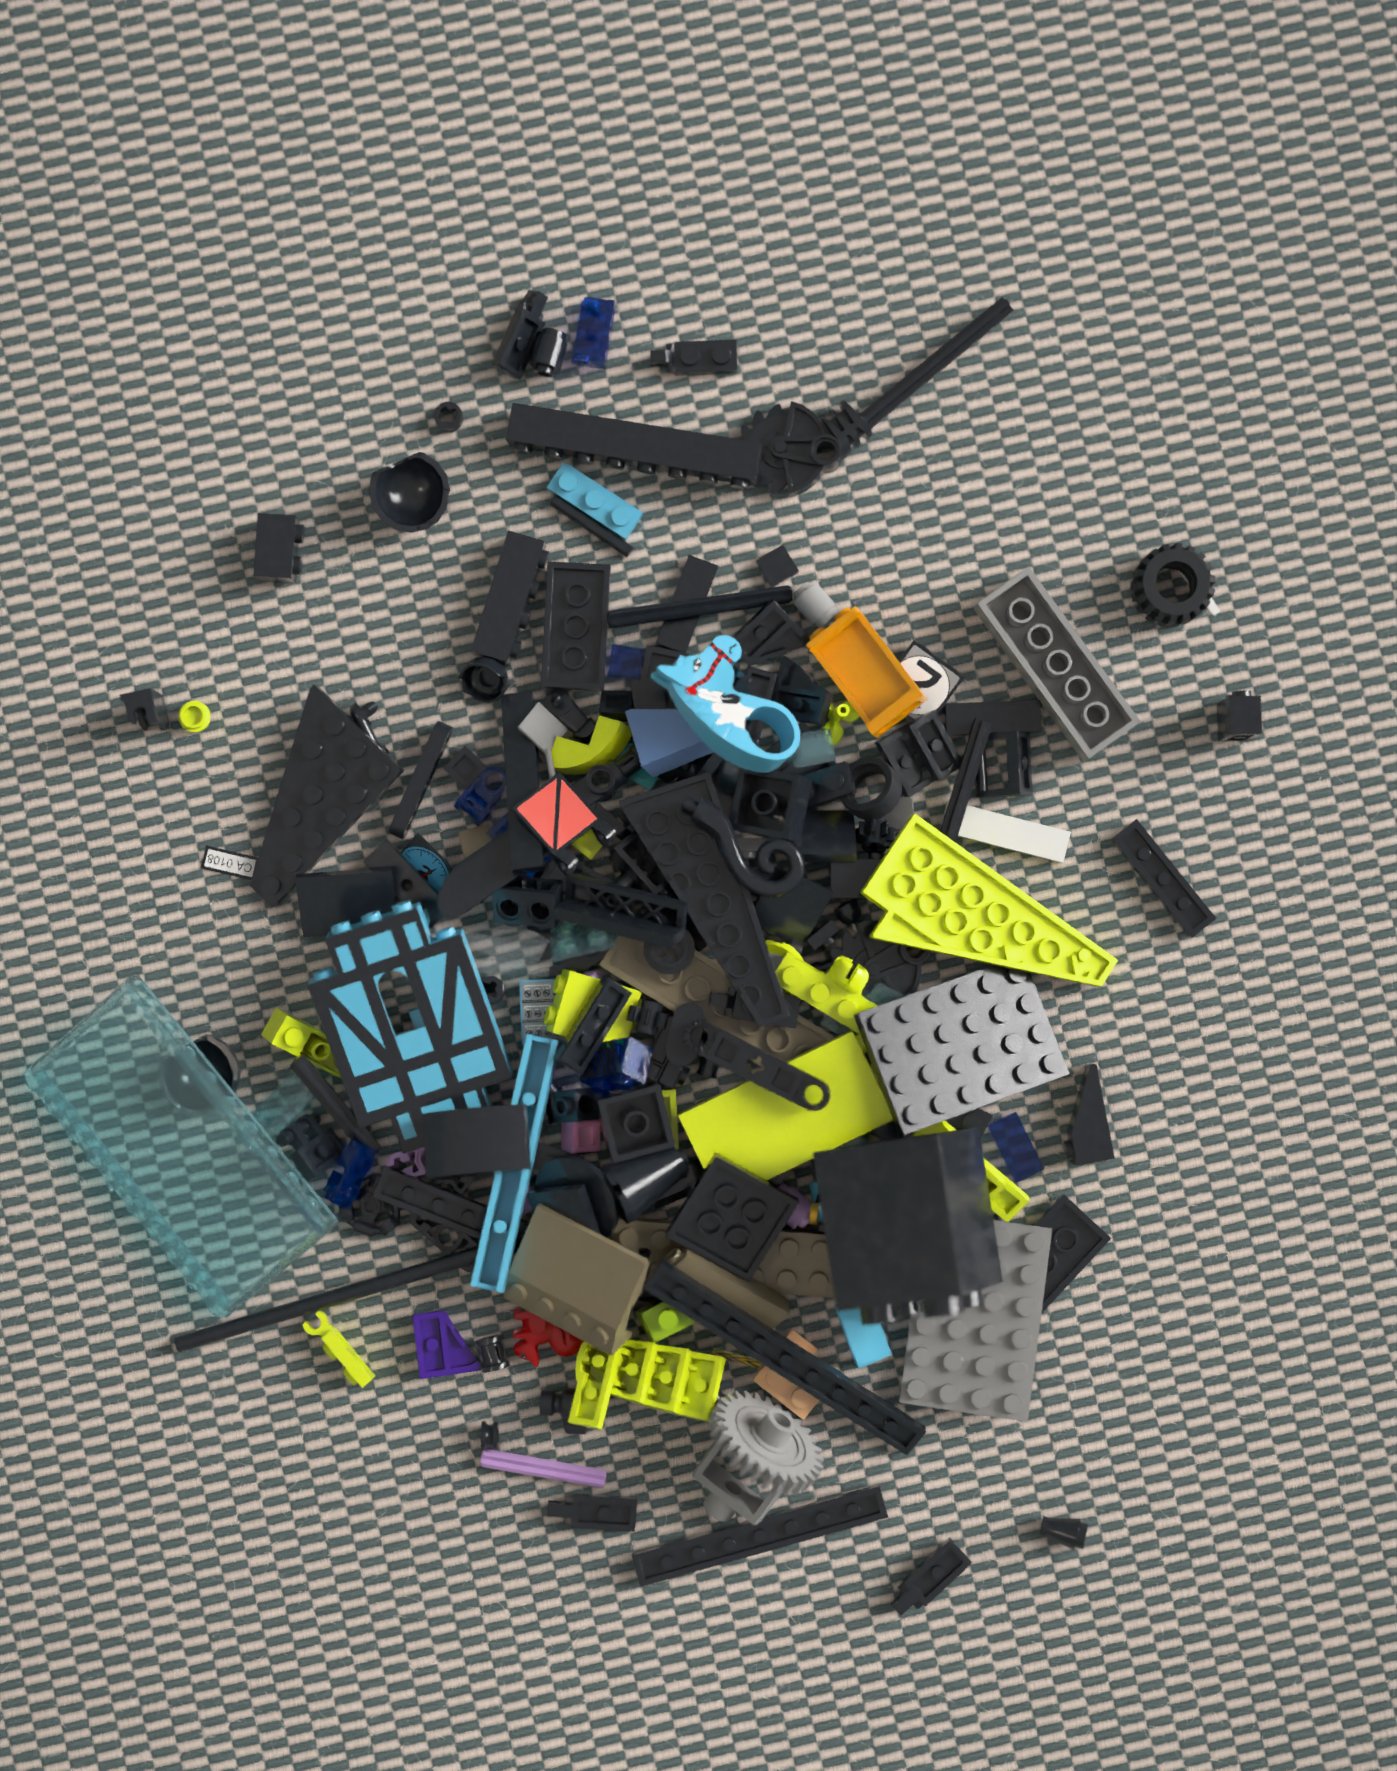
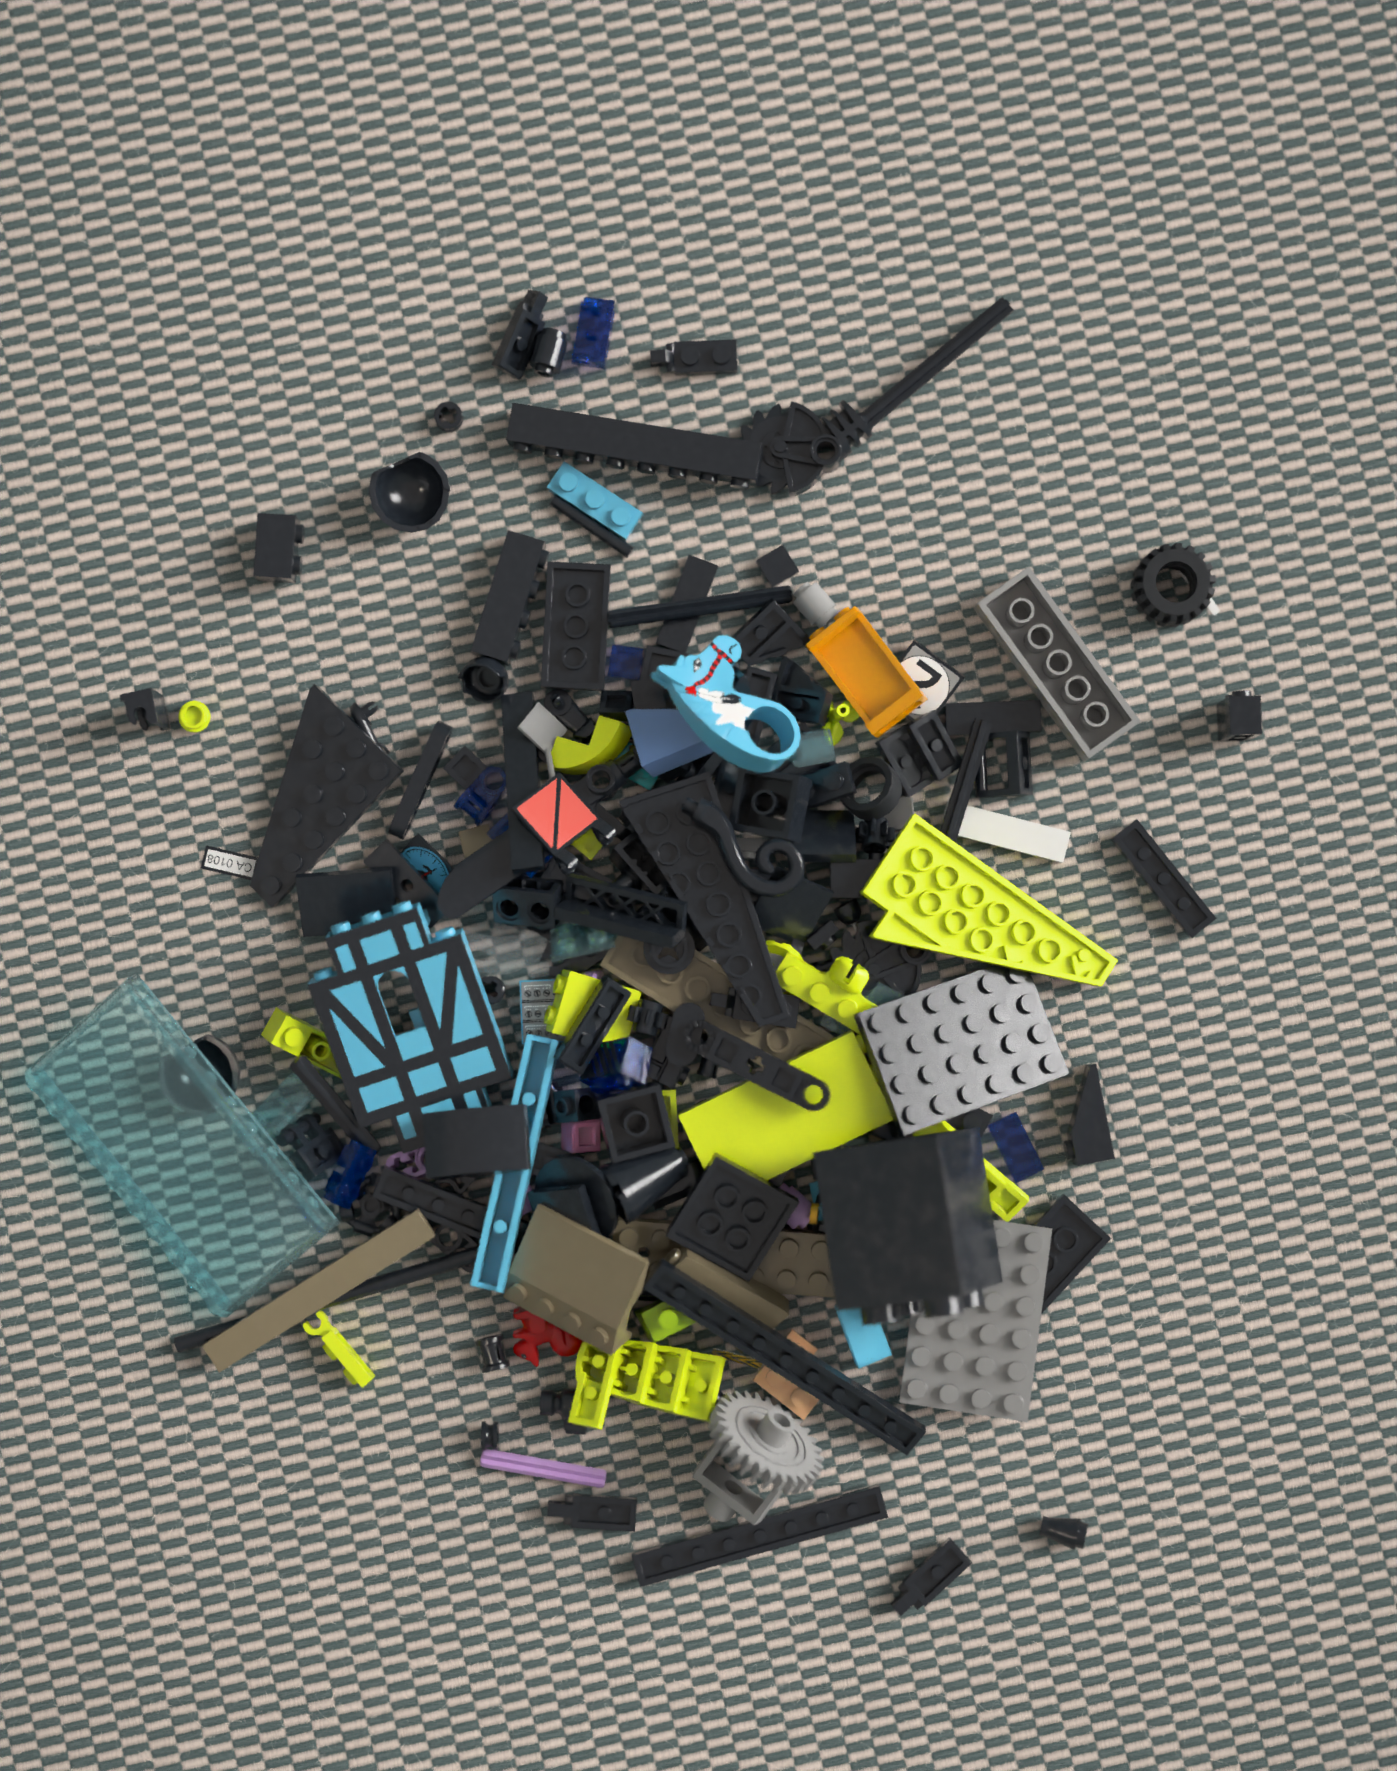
(318, 1290): none -> dark tan tile
(440, 1346): dark purple wing -> none

